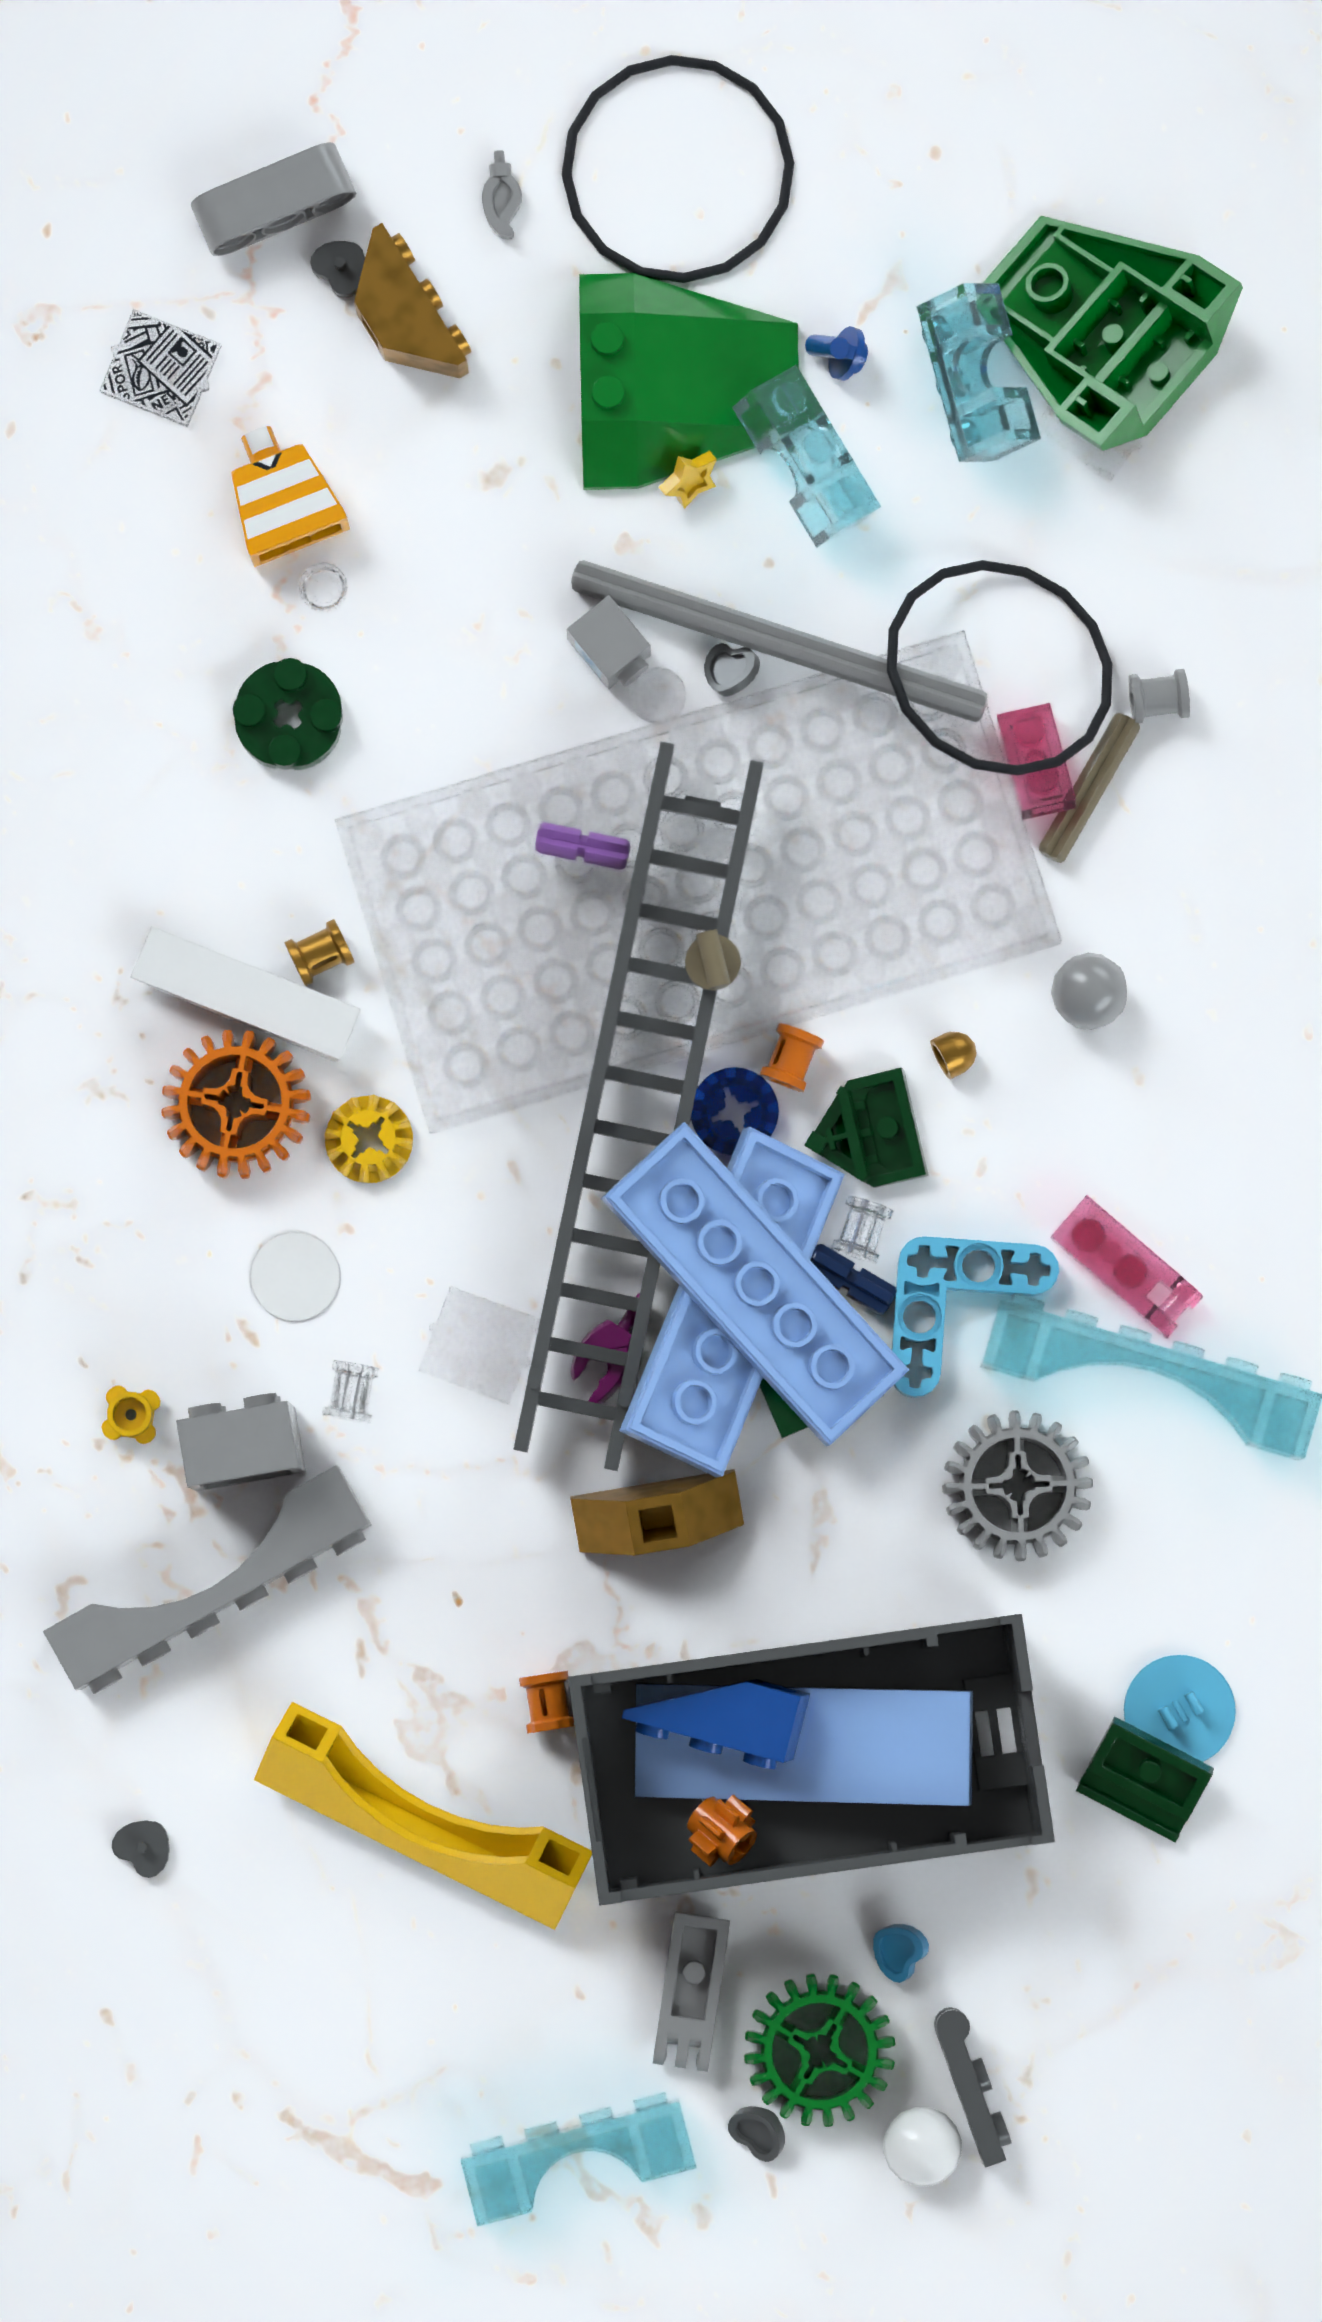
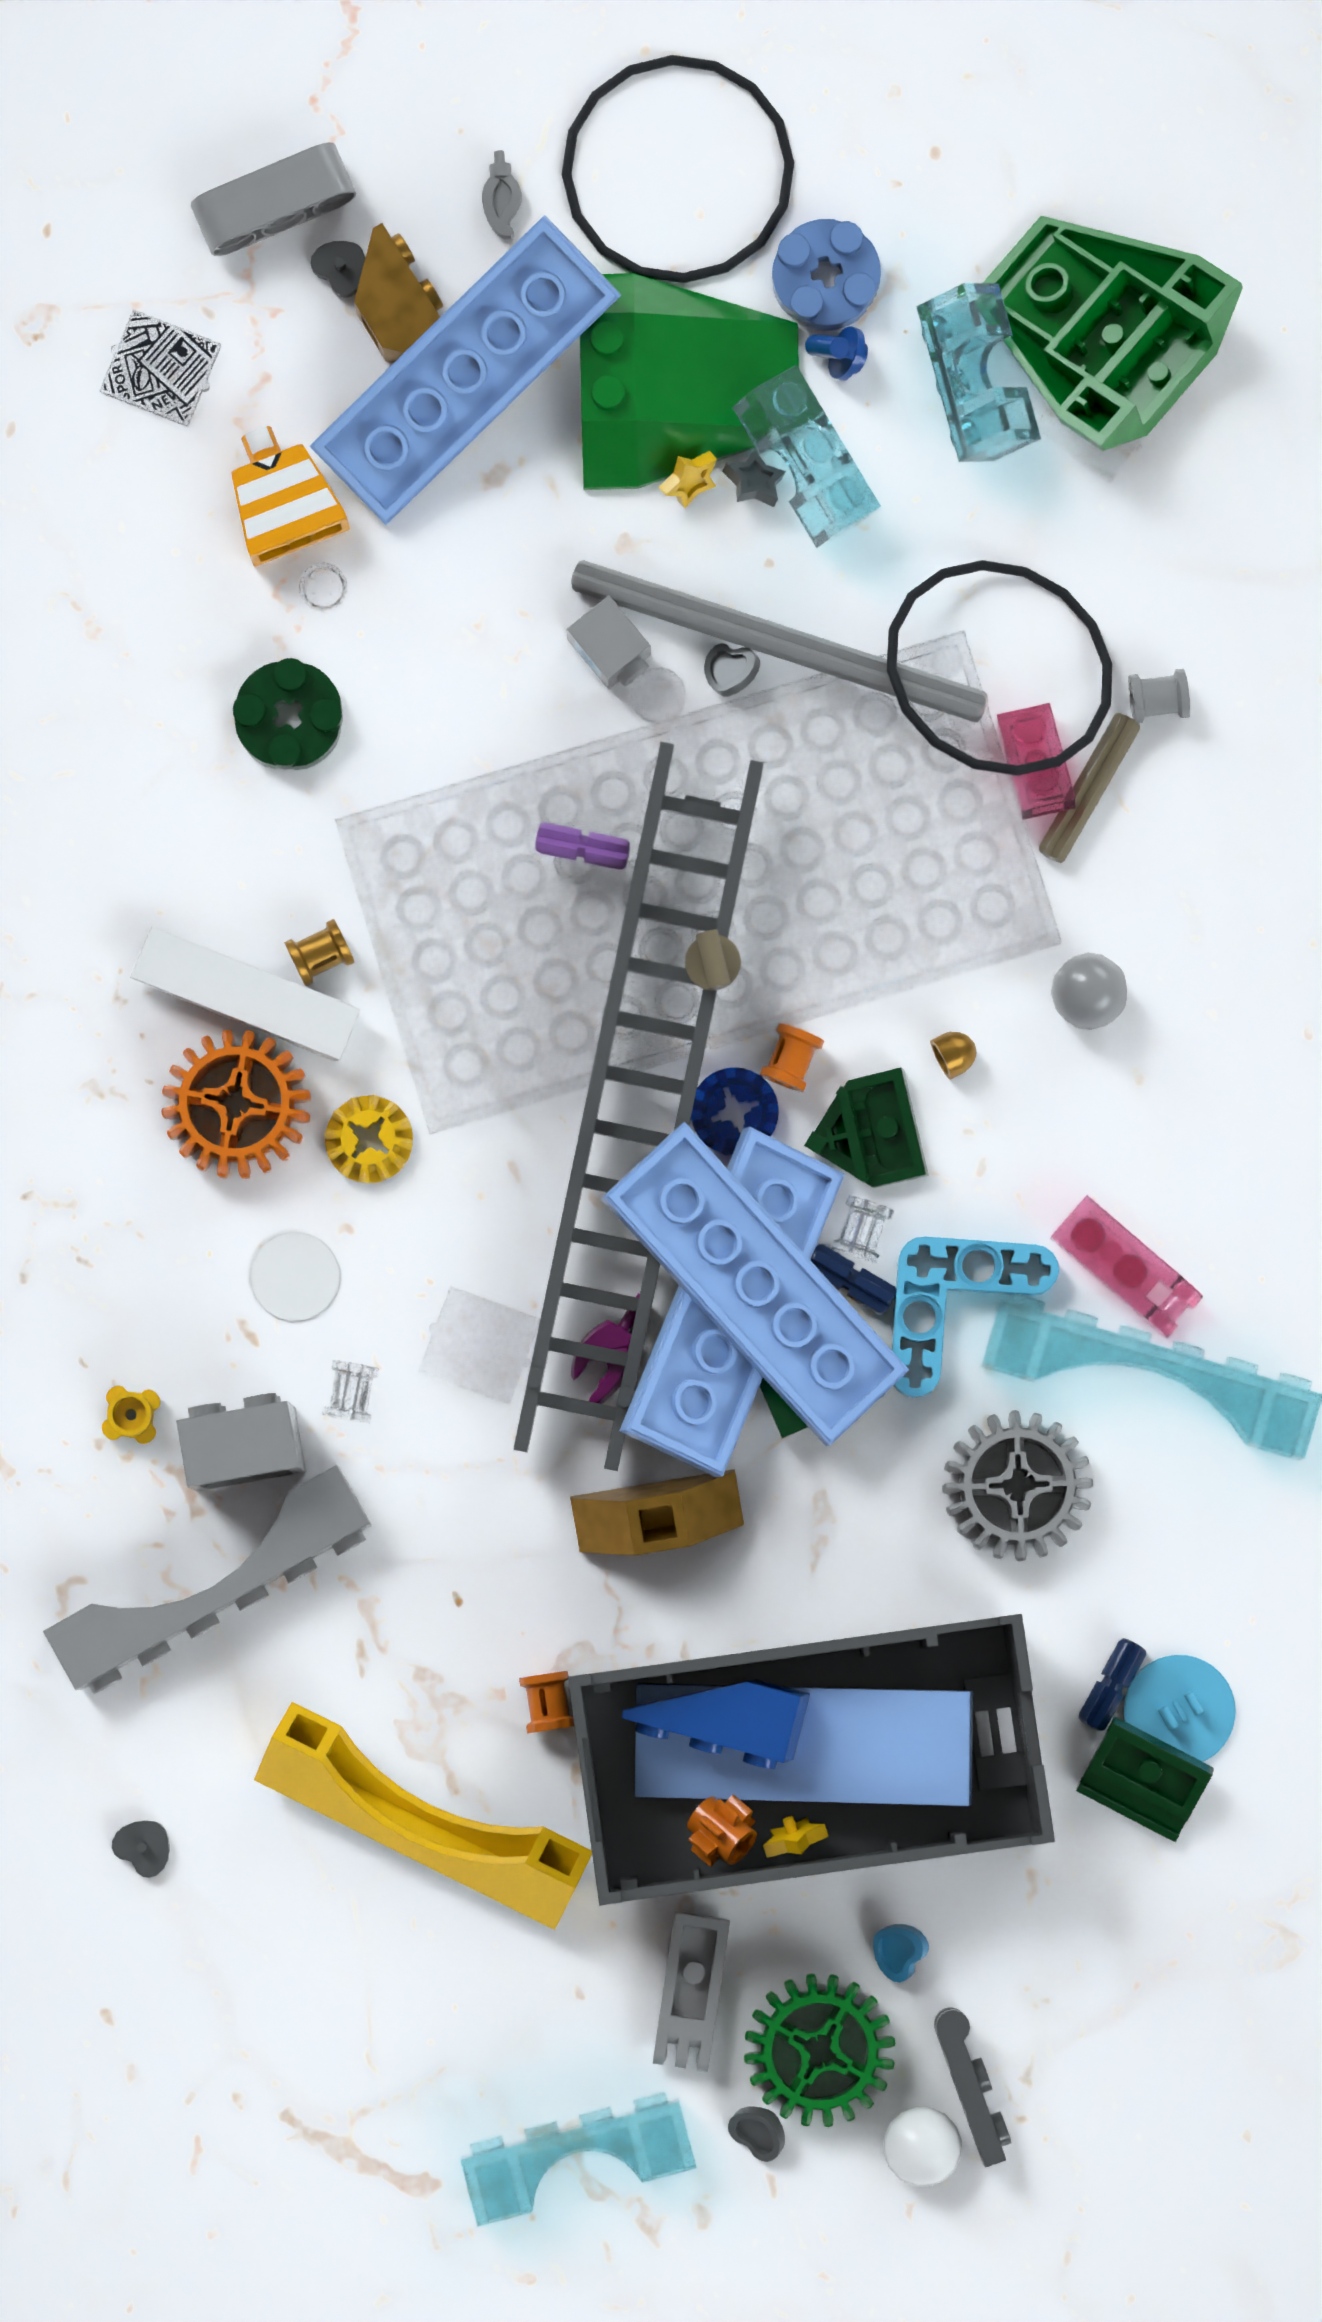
(465, 370): none -> light blue tile
(754, 479): none -> dark grey piece
(794, 1837): none -> yellow piece
(808, 299): none -> medium blue plate
(1107, 1694): none -> dark blue piece

